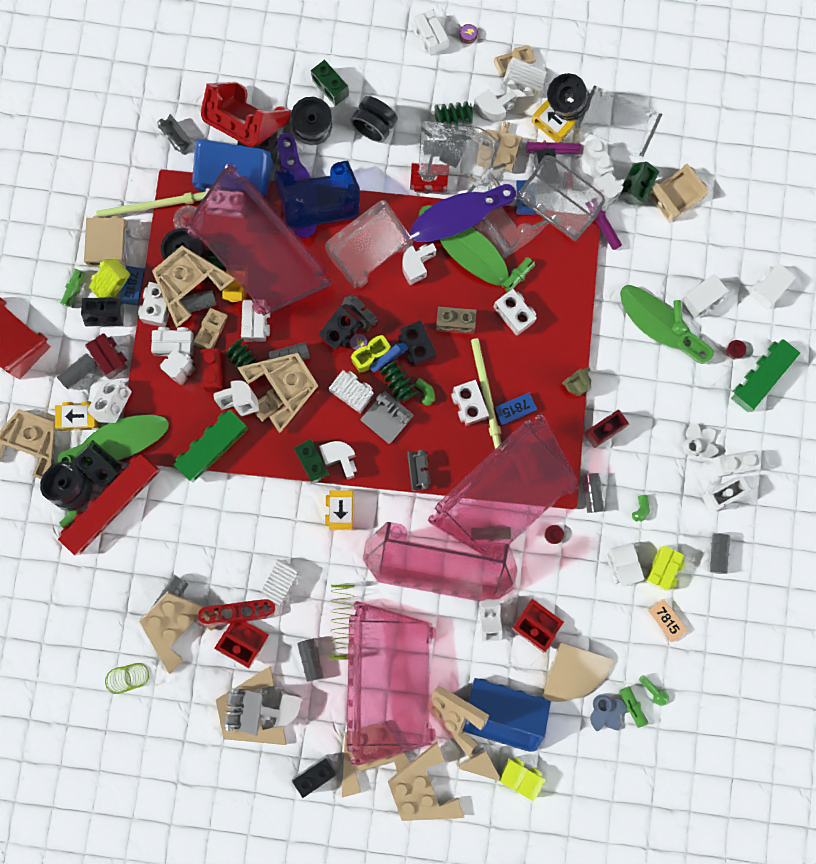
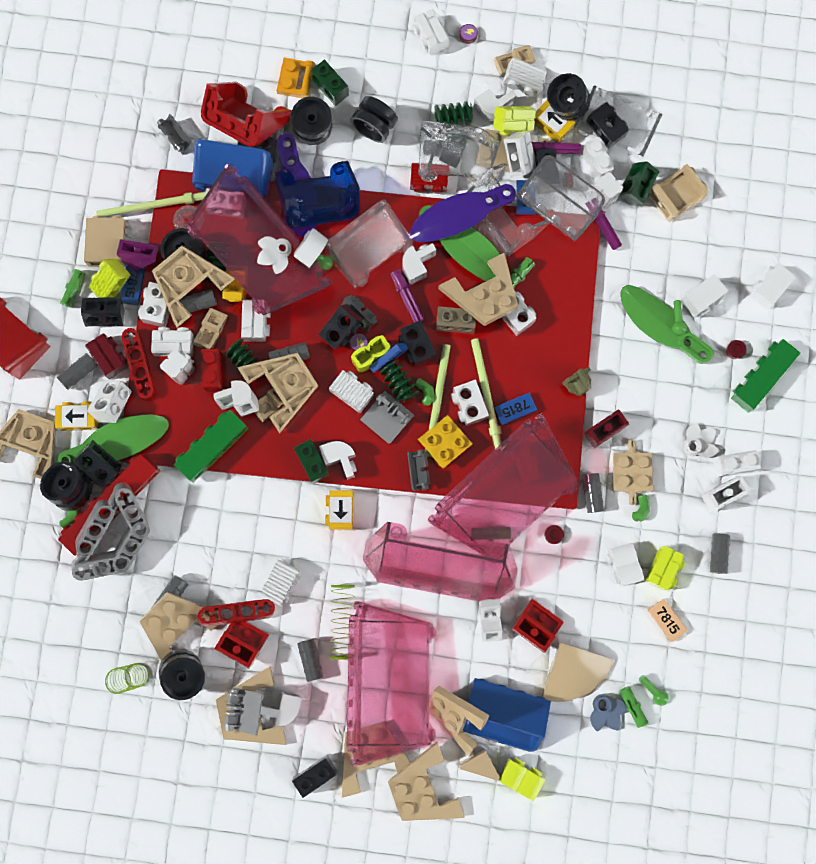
(85, 558): none -> light grey piece
(134, 365): none -> red beam
(137, 254): none -> magenta slope
(191, 678): none -> black wheel
(272, 255): none -> white plate
(290, 76): none -> light orange plate
(310, 247): none -> white brick
(324, 261): none -> bright green bar
(407, 296): none -> magenta axle
(439, 388): none -> yellowish green bar
(445, 442): none -> yellow hinge
(488, 300): none -> tan wing
(514, 119): none -> neon yellow brick
(520, 153): none -> white brick
(607, 134): none -> black brick
(632, 472): none -> tan plate

